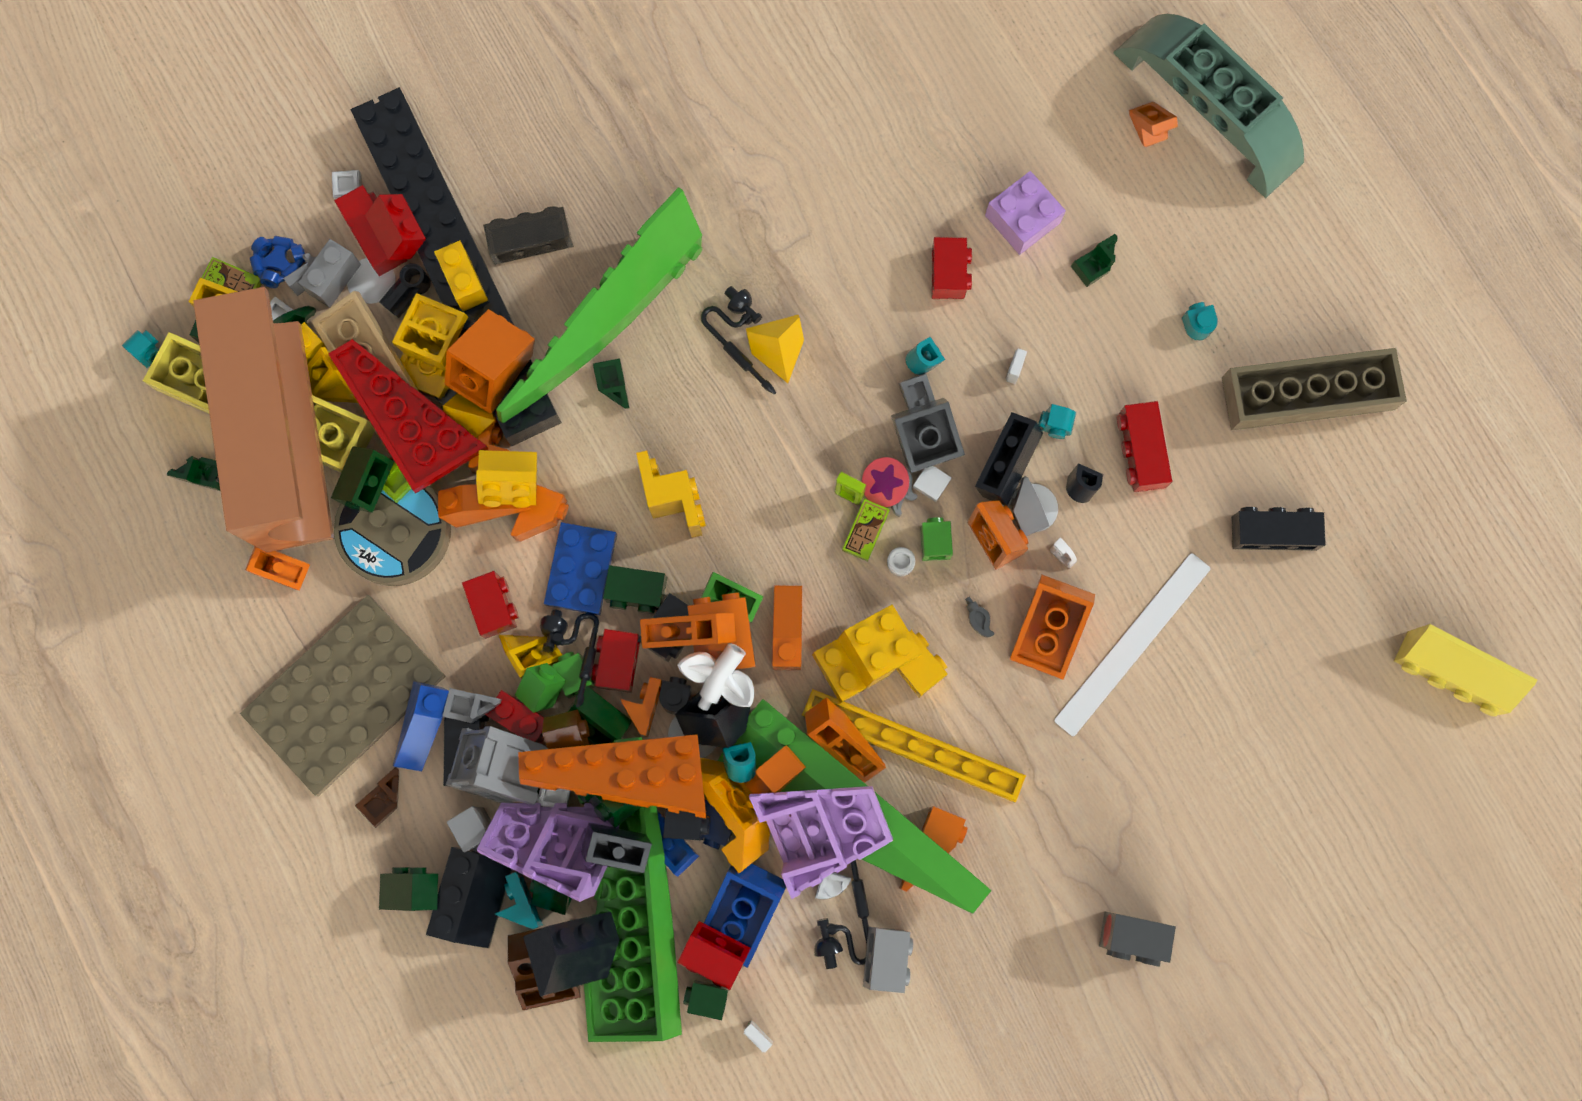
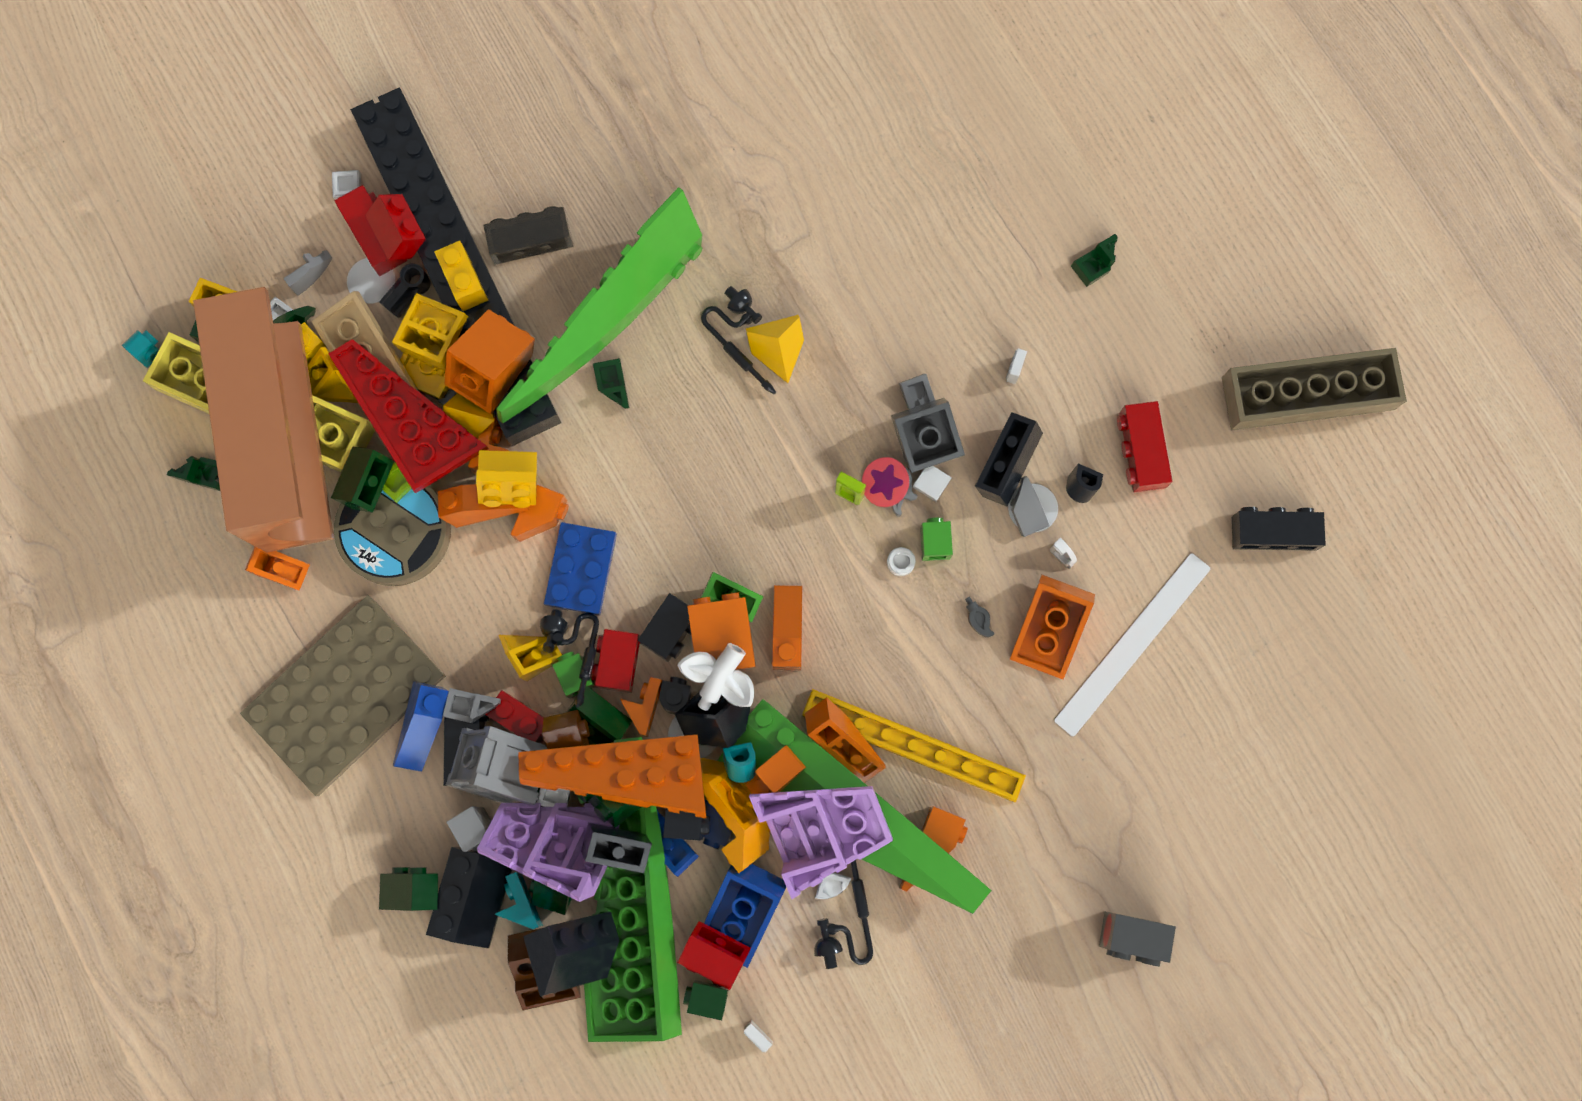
(230, 276): tile -> none
(275, 260): blue piece -> none
(329, 273): light grey brick -> none
(381, 800): reddish brown slope -> none
(490, 604): red brick -> none
(540, 687): bright green brick -> none
(635, 589): dark green brick -> none
(671, 493): yellow bracket -> none
(688, 630): orange slope -> none
(866, 530): tile -> none
(866, 653): yellow bracket -> none
(887, 960): light grey brick -> none
(924, 357): teal plate -> none
(924, 670): yellow brick -> none
(950, 268): red brick -> none
(997, 533): orange slope -> none
(1025, 212): lavender brick -> none
(1057, 421): teal plate -> none
(1152, 123): orange slope -> none
(1200, 321): teal plate -> none
(1223, 92): sand green slope -> none
(1463, 670): light yellow slope -> none

